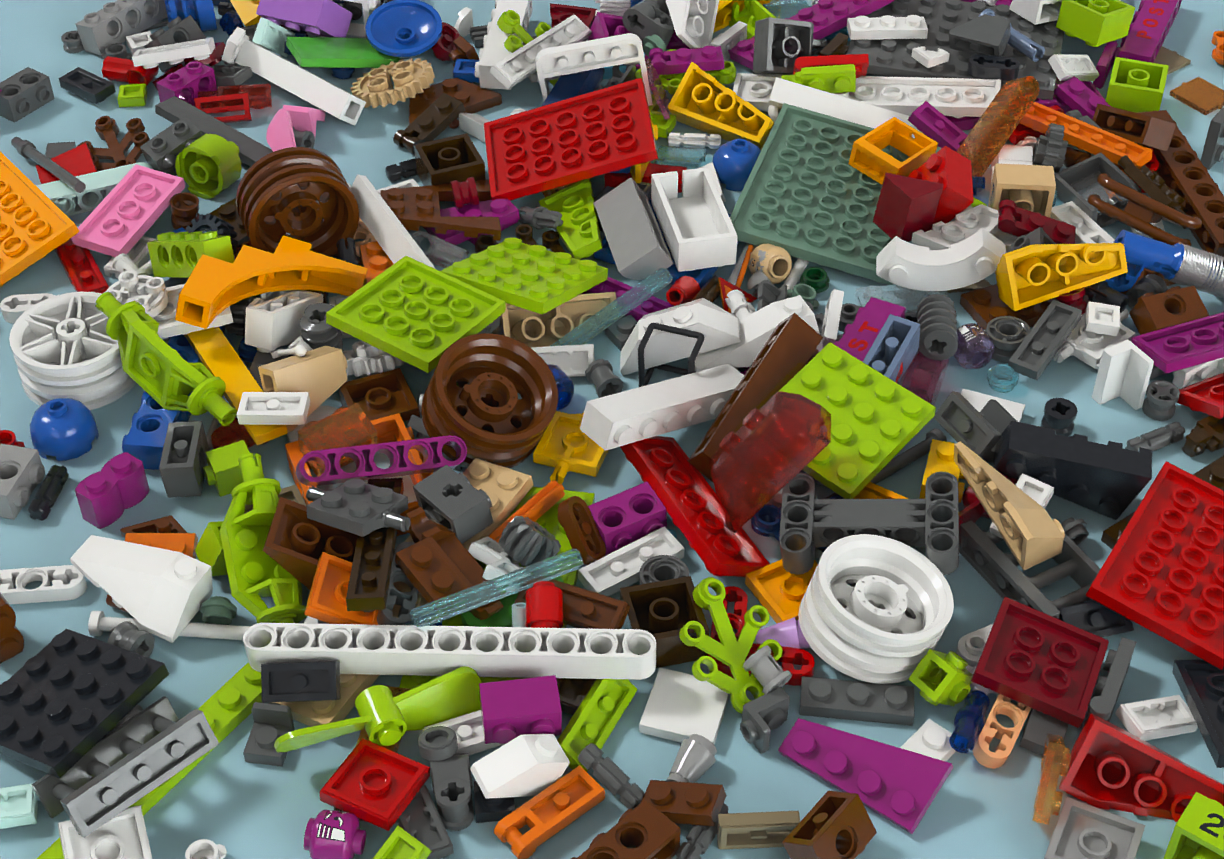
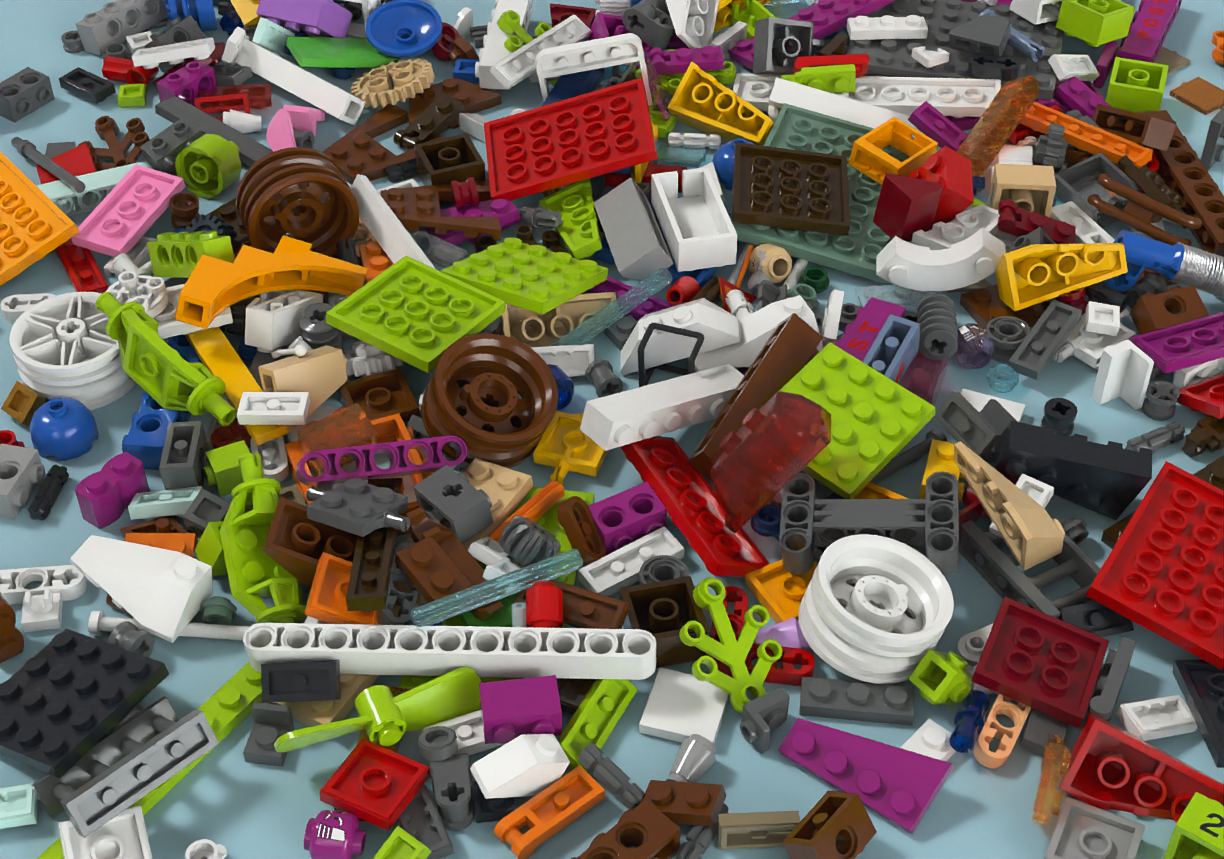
(22, 403): none -> pearl gold plate
(41, 611): none -> white tile
(162, 503): none -> light aqua plate
(203, 510): none -> dark grey brick
(242, 121): none -> white cone
(273, 458): none -> white plate
(363, 155): none -> reddish brown wing
(651, 42): sand green plate -> none
(766, 670): light grey bush -> none
(790, 189): none -> dark brown plate

